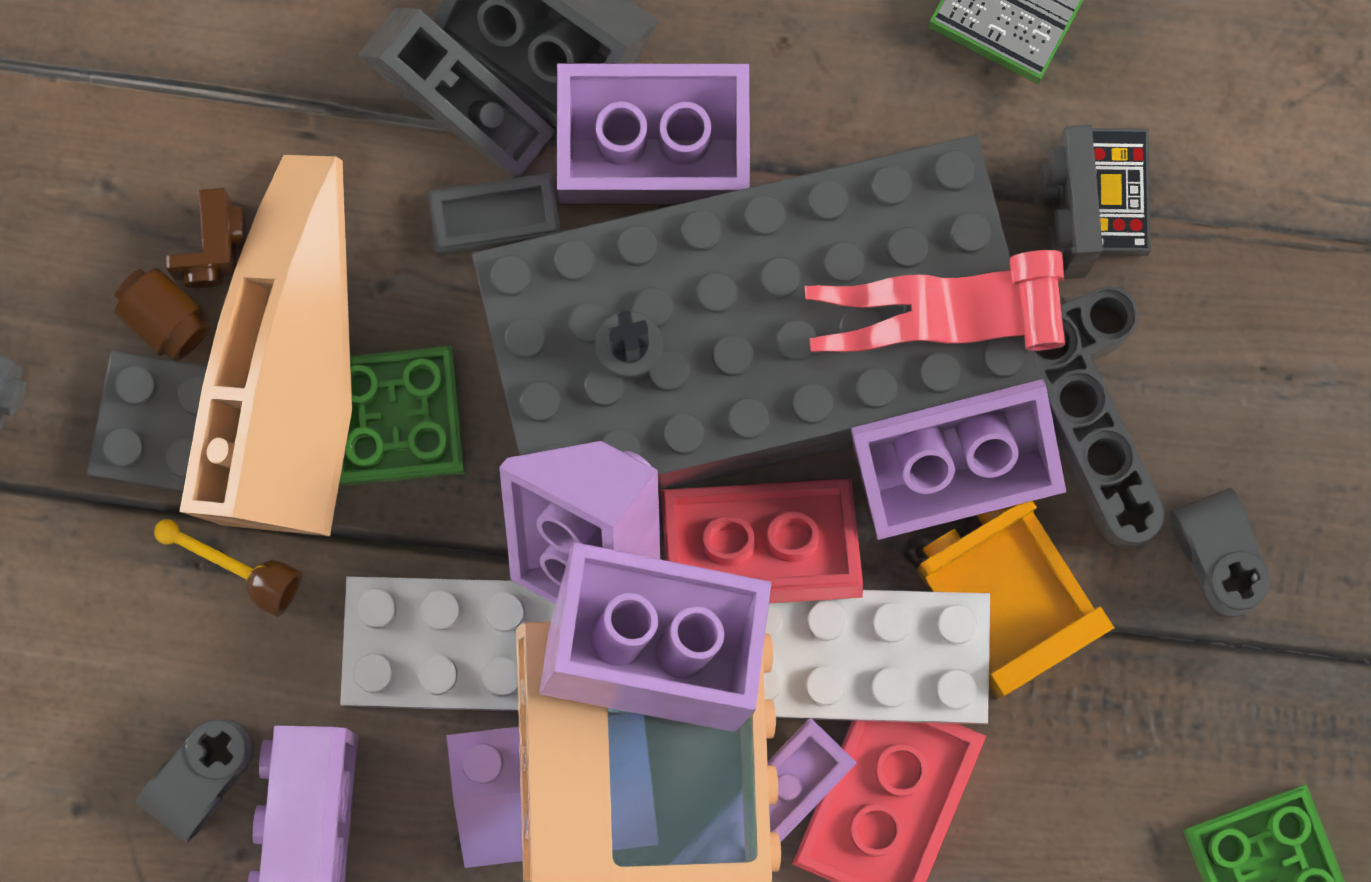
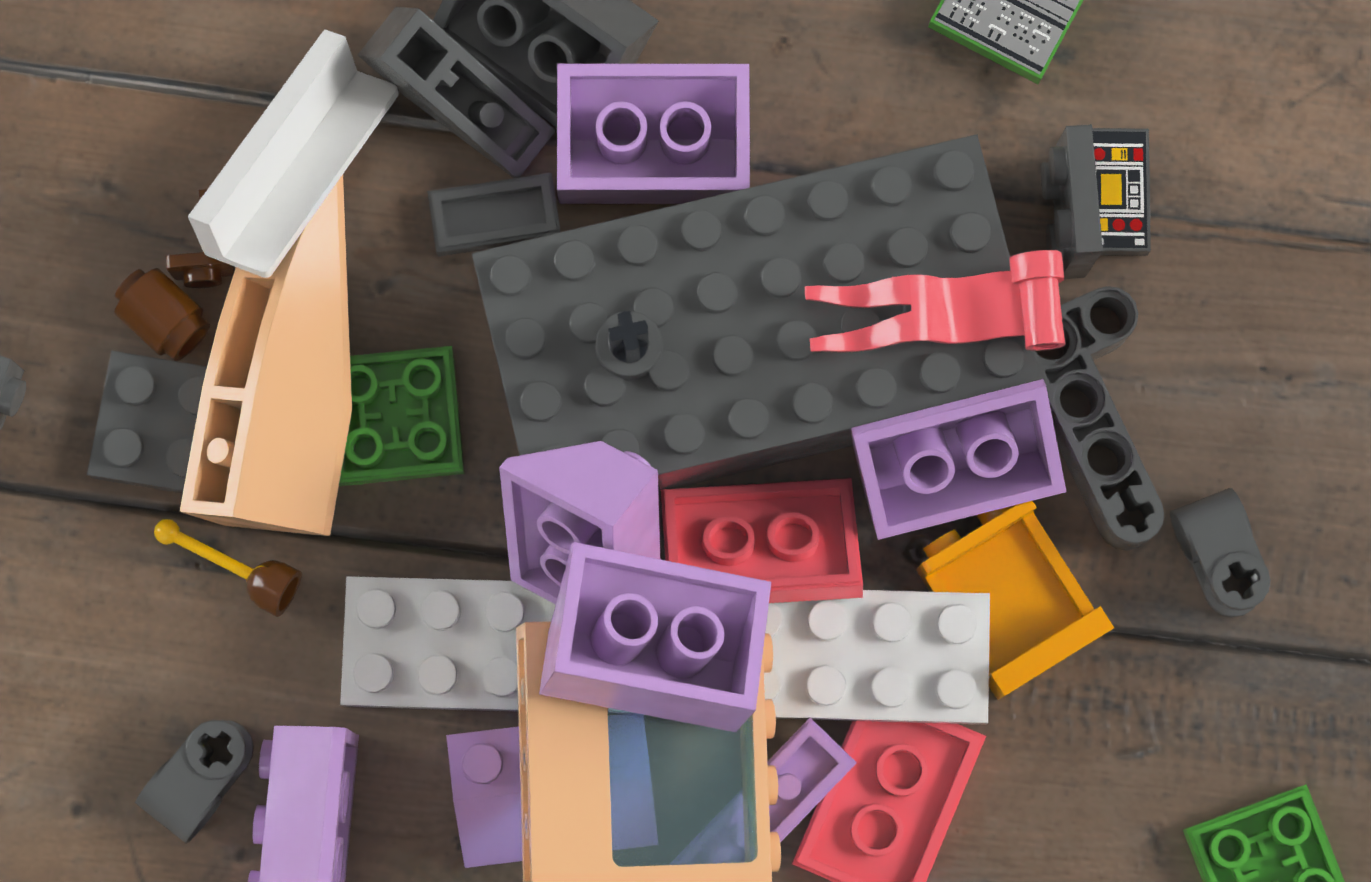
(291, 159): none -> white panel

